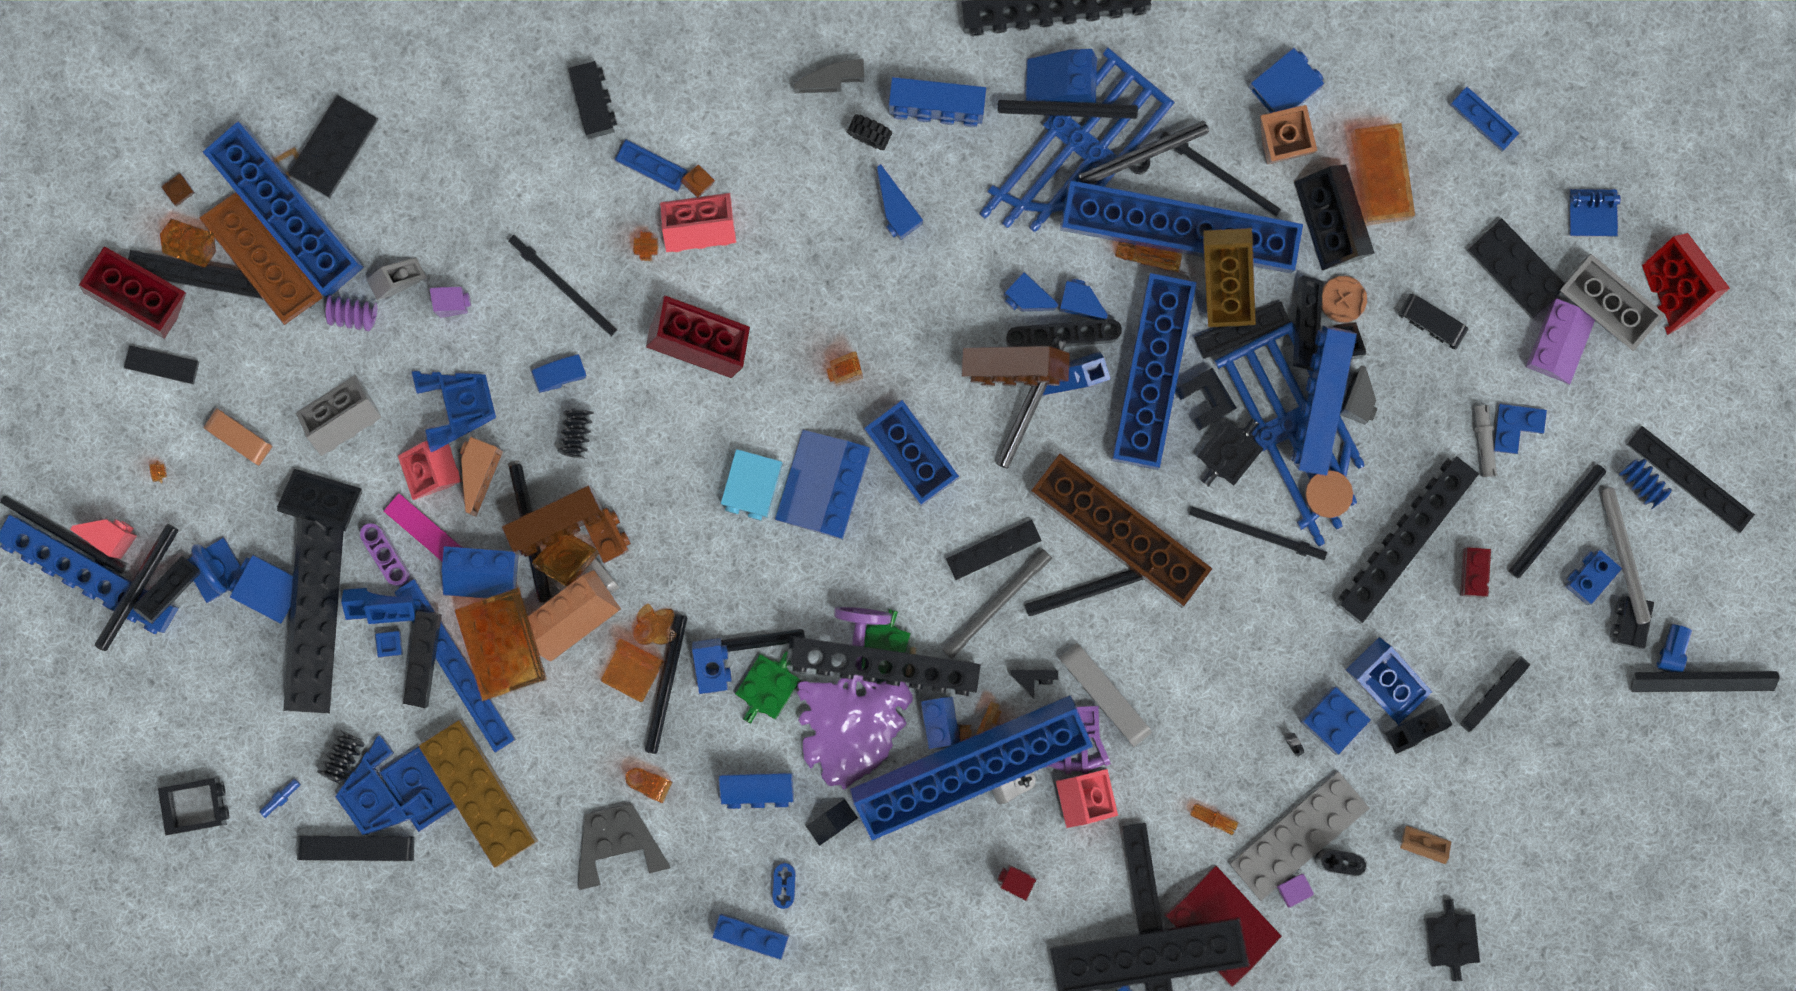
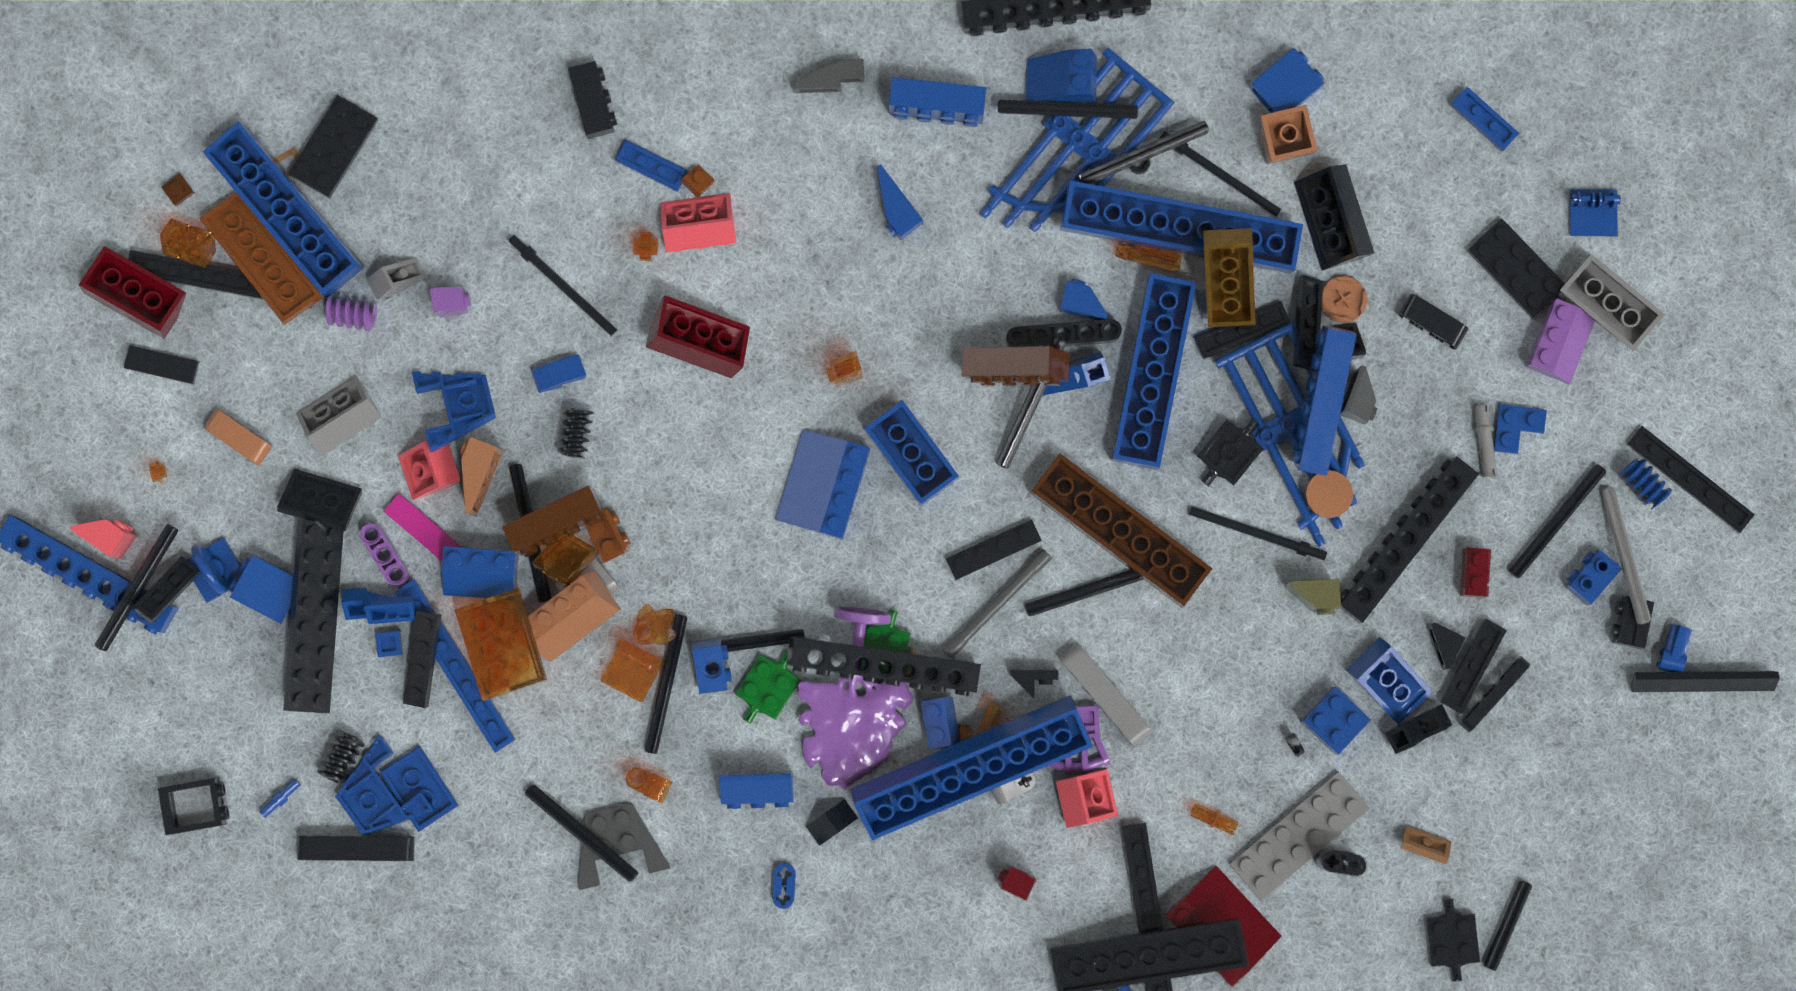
(99, 556): black bar -> none
(478, 793): pearl gold brick -> none
(581, 833): none -> black axle
(750, 936): blue arch -> none
(751, 484): medium azure brick -> none
(869, 132): black tyre -> none
(1028, 296): blue slope -> none
(1215, 394): black connector -> none
(1295, 890): medium lavender slope -> none
(1317, 594): none -> olive slope
(1383, 174): clear orange brick -> none
(1446, 644): none -> black slope
(1473, 666): none -> black plate
(1508, 925): none -> black axle
(1683, 281): red wedge -> none

